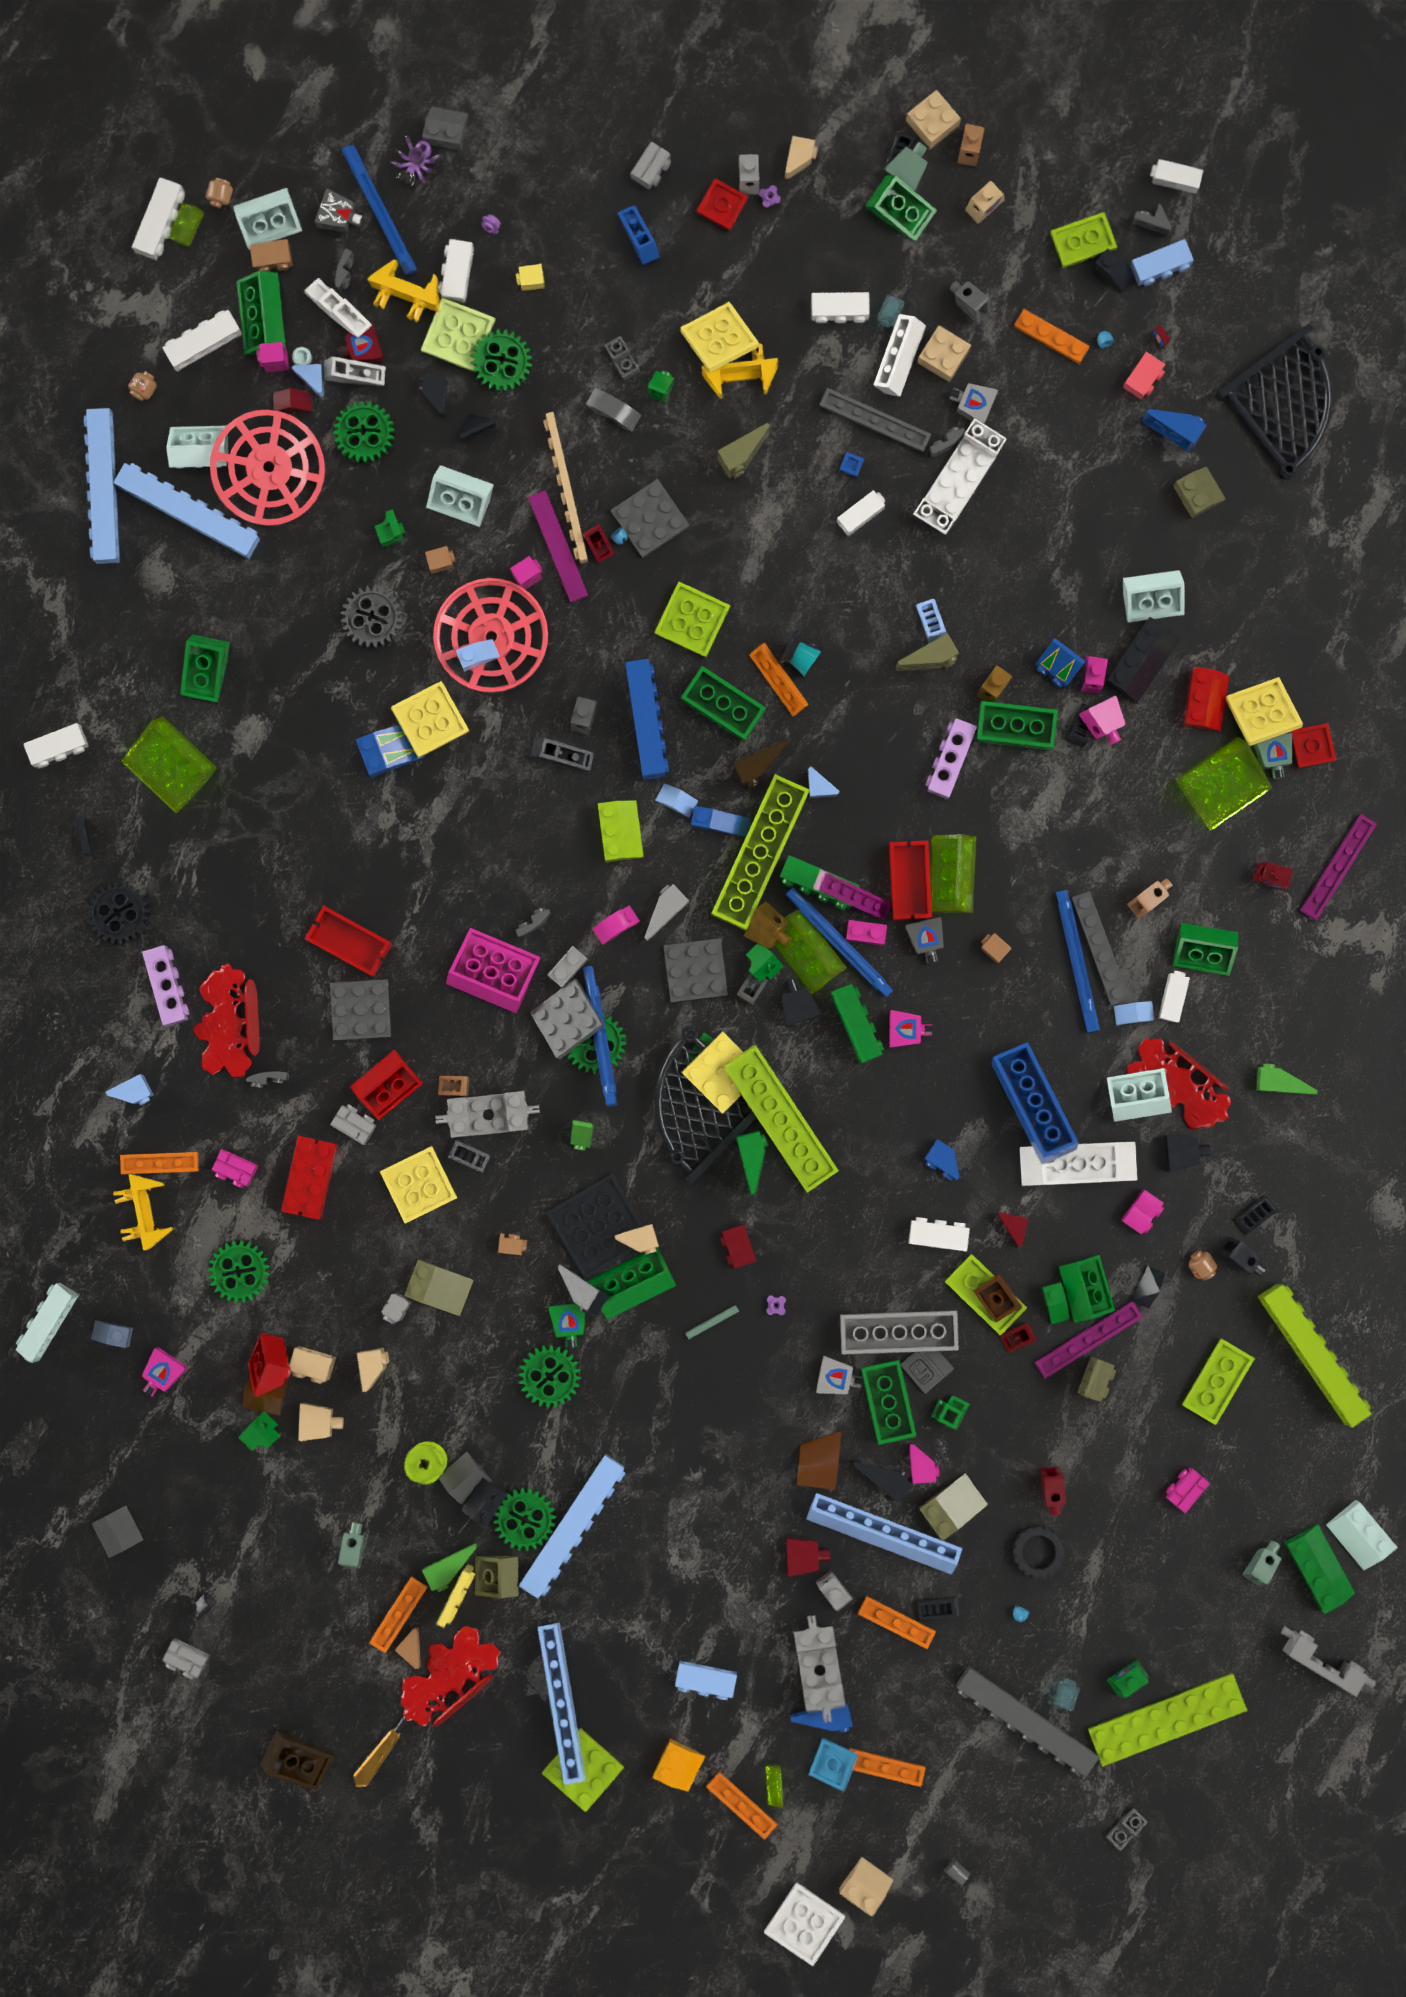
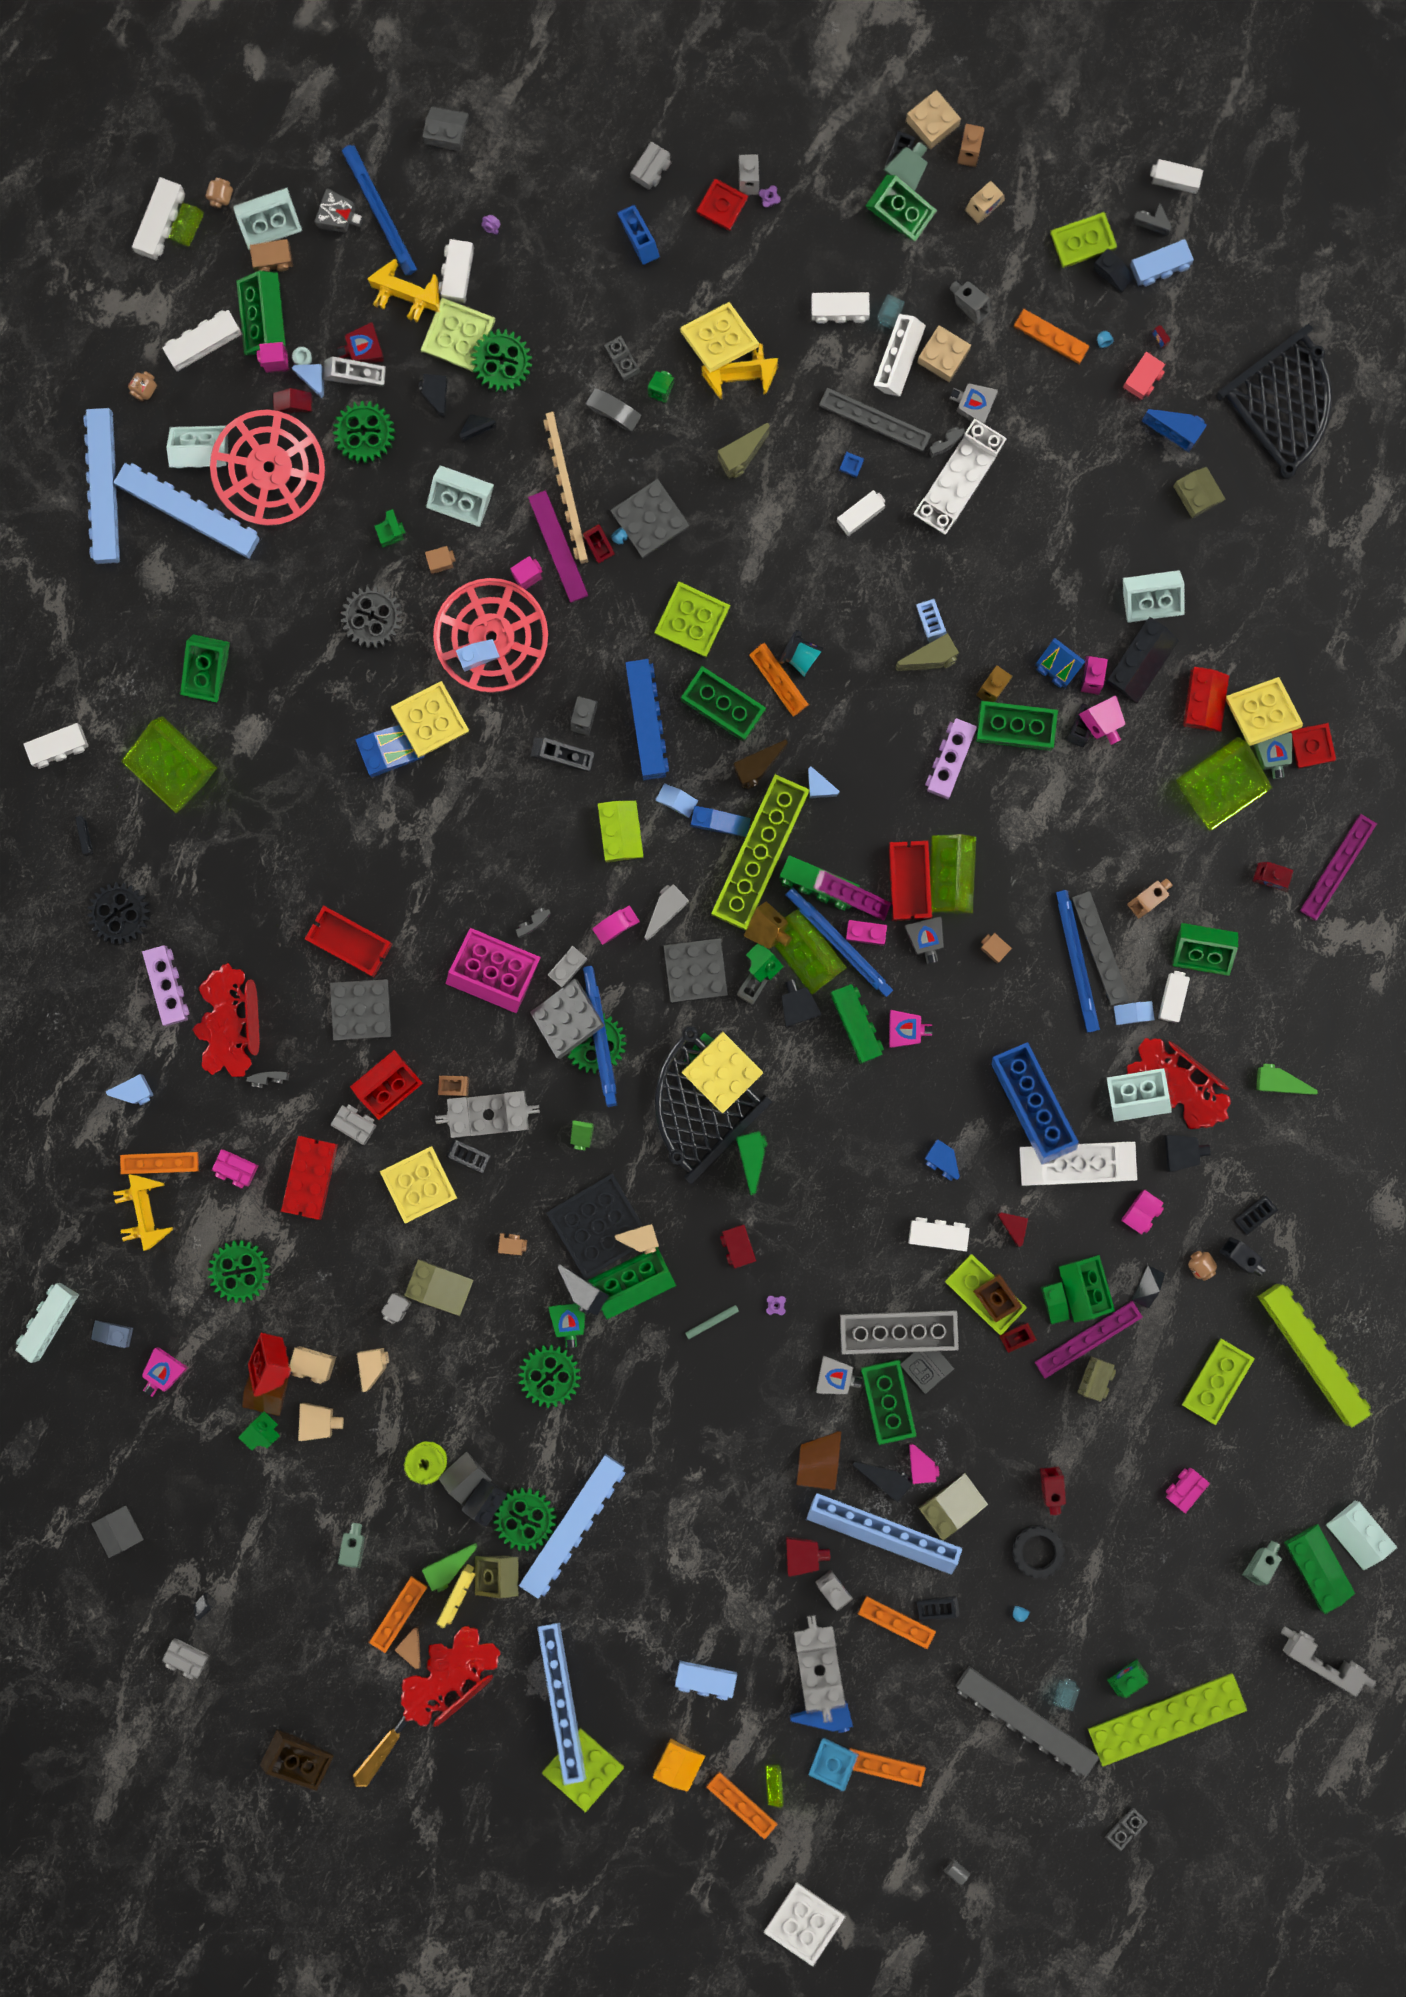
(338, 308): white slope -> none
(342, 275): dark grey slope -> none
(417, 158): animal -> none
(530, 277): light yellow brick -> none
(780, 1118): lime plate -> none
(800, 155): tan slope -> none
(866, 1886): tan slope -> none
(951, 1412): green brick -> none

